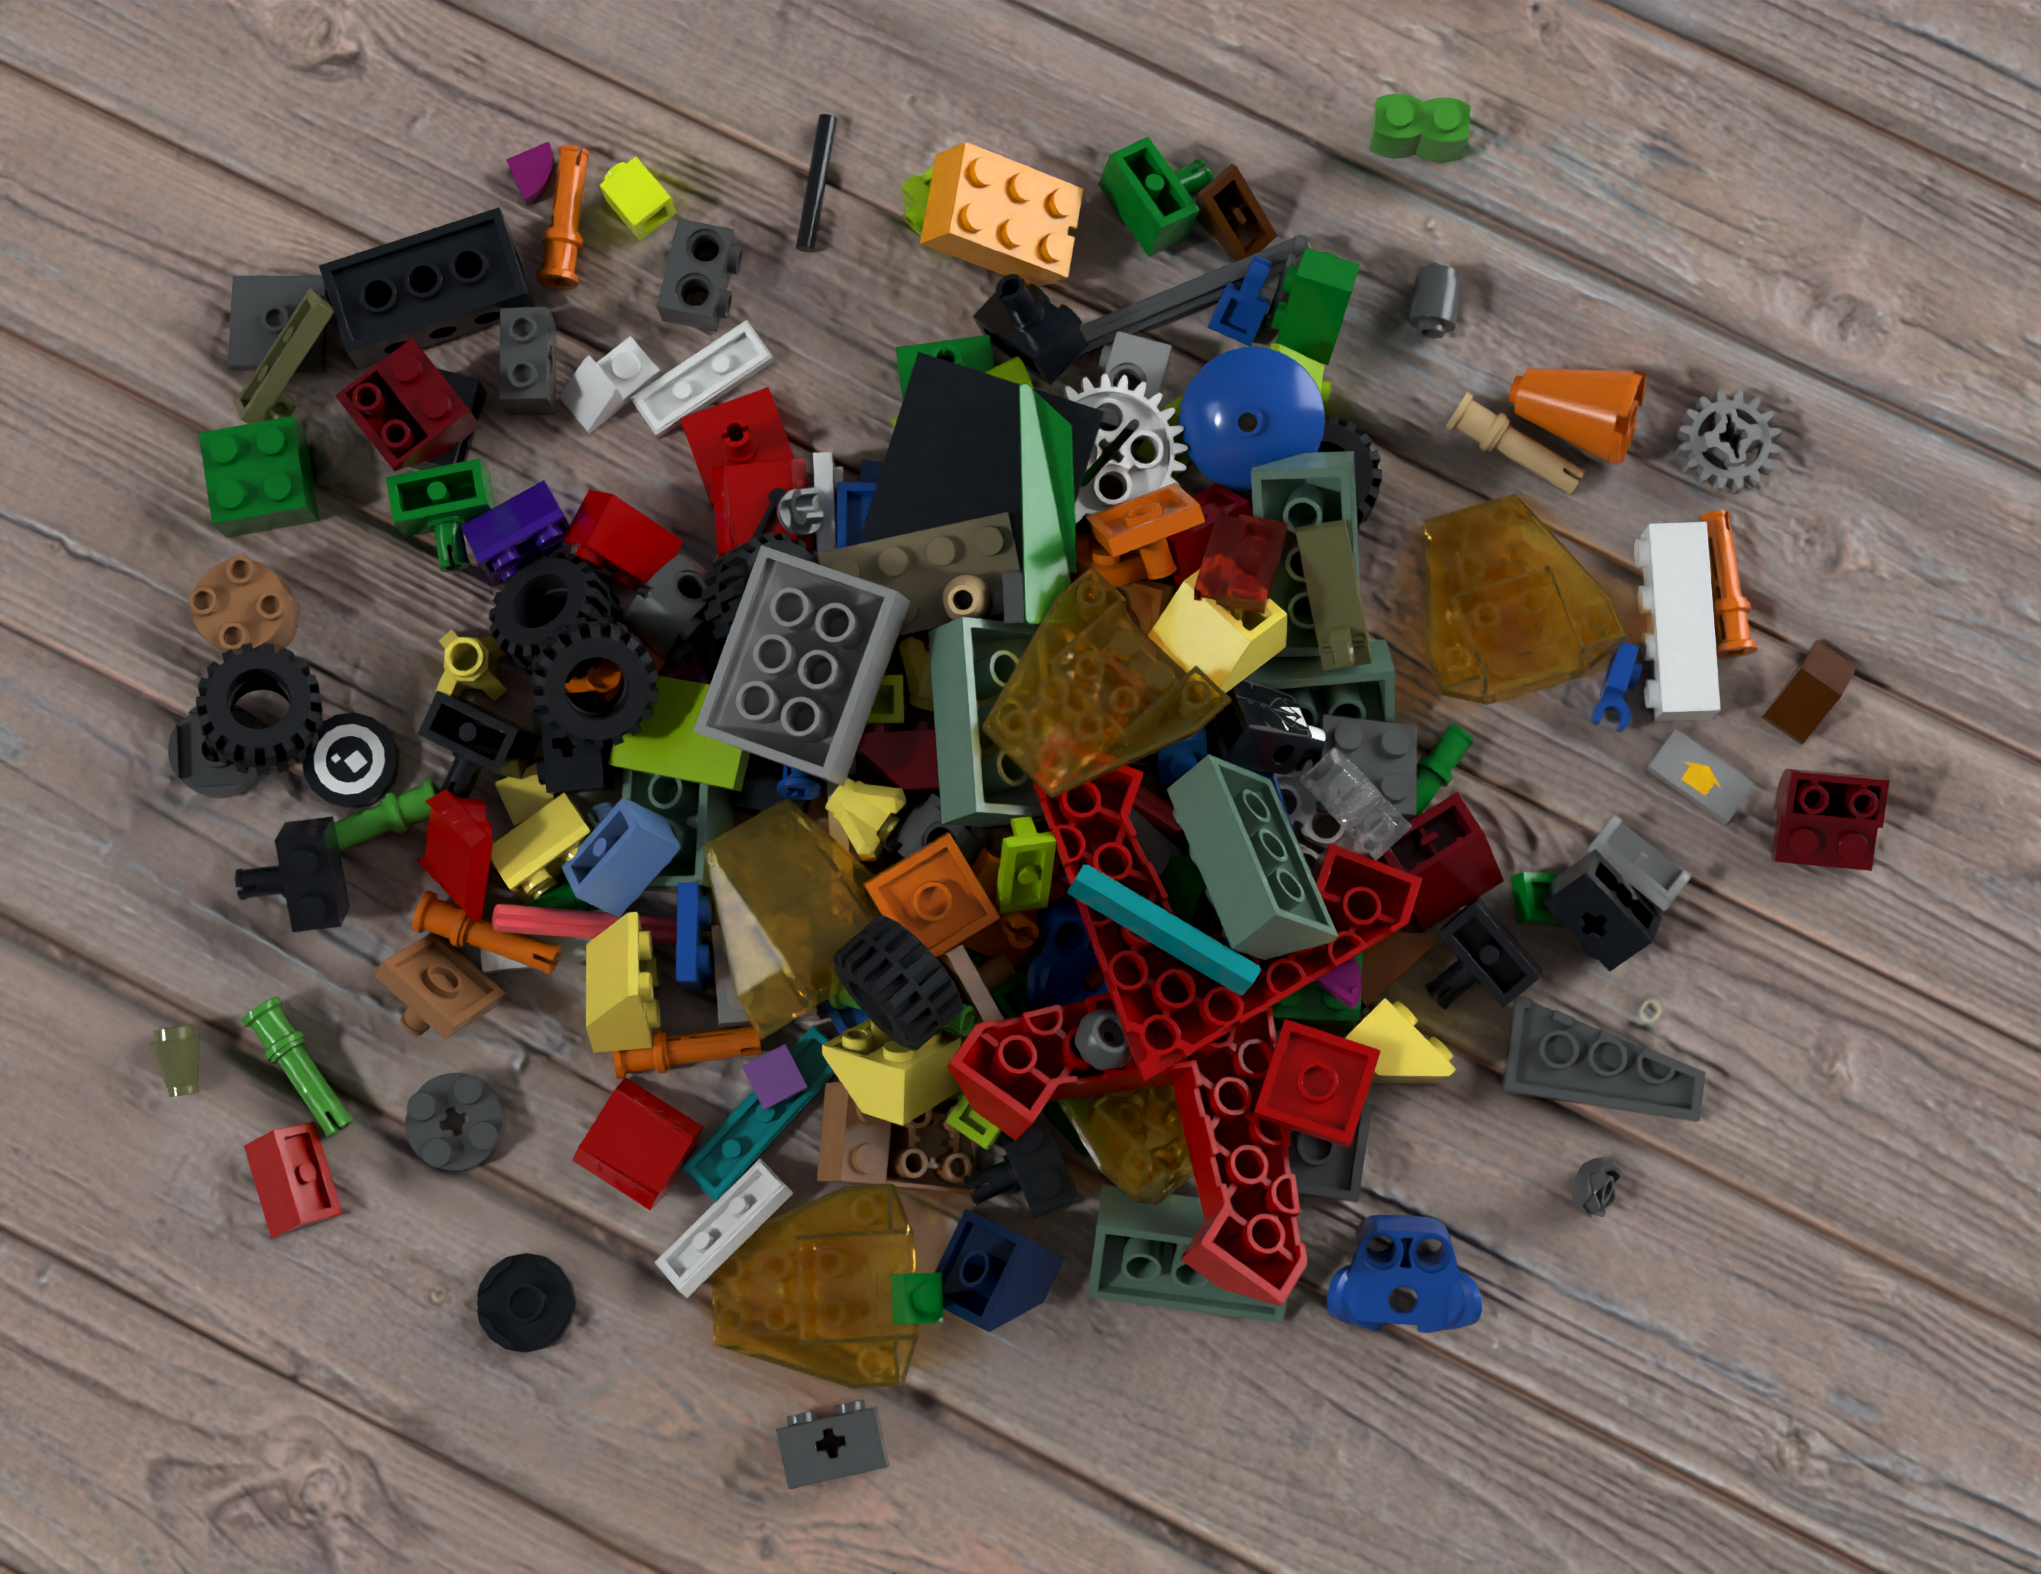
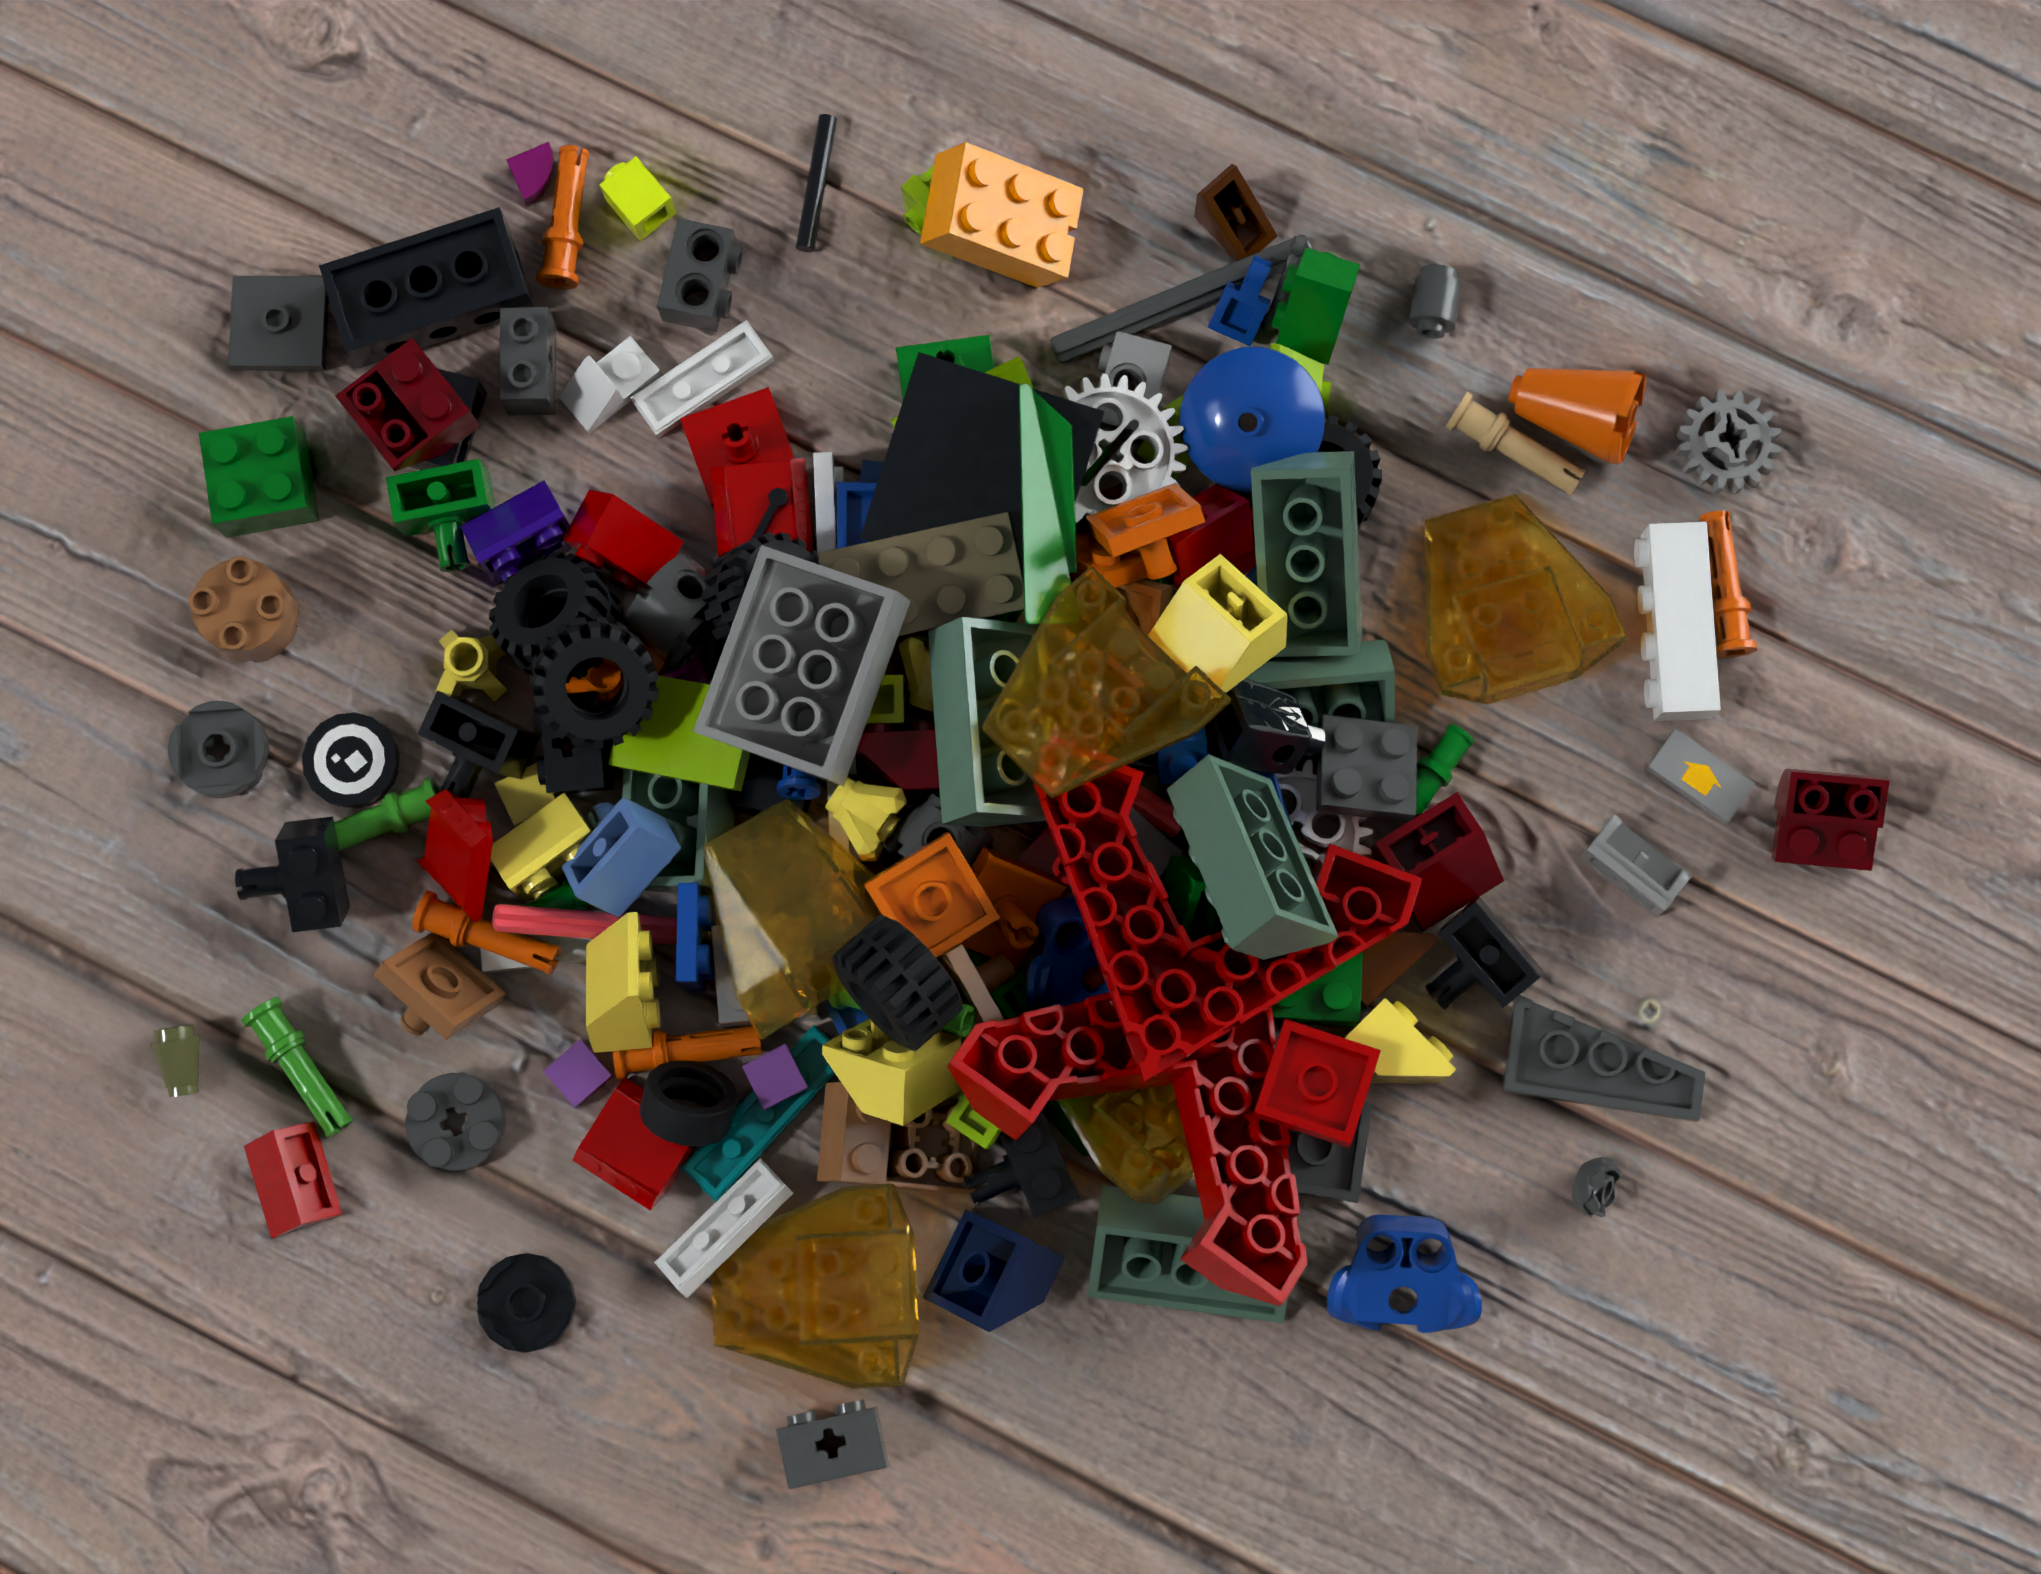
(253, 672): black tyre -> none
(264, 394): olive hinge -> none
(578, 1073): none -> medium lavender tile
(682, 1123): none -> black tyre
(800, 511): dark grey plate -> none
(917, 1298): green plate -> none
(980, 594): tan cone -> none
(1010, 596): dark grey plate -> none
(1025, 868): lime plate -> none
(1031, 327): black brick -> none
(1094, 1047): dark grey plate -> none
(1152, 196): green brick -> none
(1164, 930): teal tile -> none
(1241, 561): clear red plate -> none
(1334, 595): olive hinge -> none
(1343, 983): magenta tile -> none
(1355, 803): clear brick -> none
(1429, 129): bright green brick -> none
(1529, 894): green plate -> none
(1602, 910): black brick -> none
(1621, 675): blue plate -> none
(1810, 692): reddish brown slope -> none

